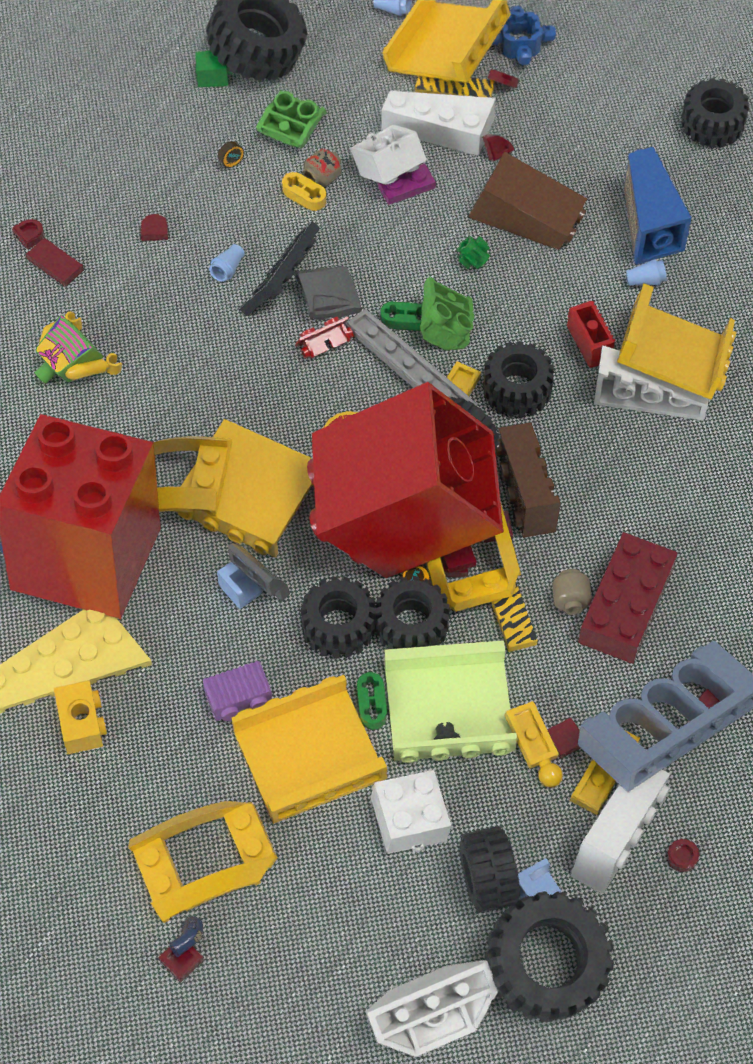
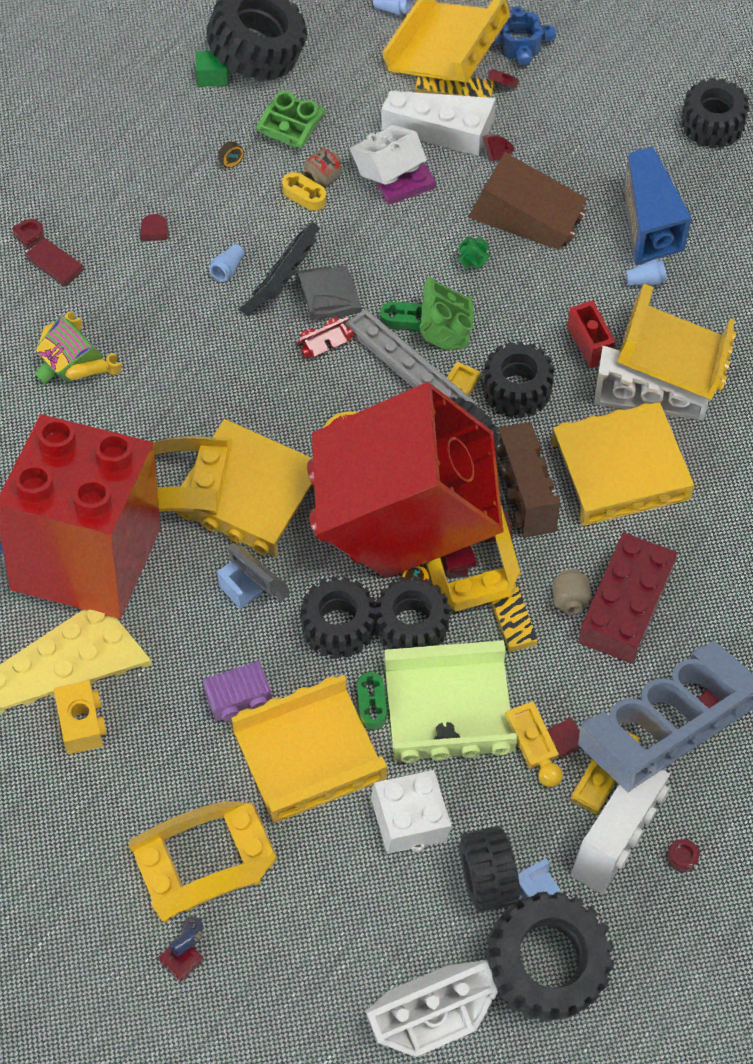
(623, 462): none -> yellow panel

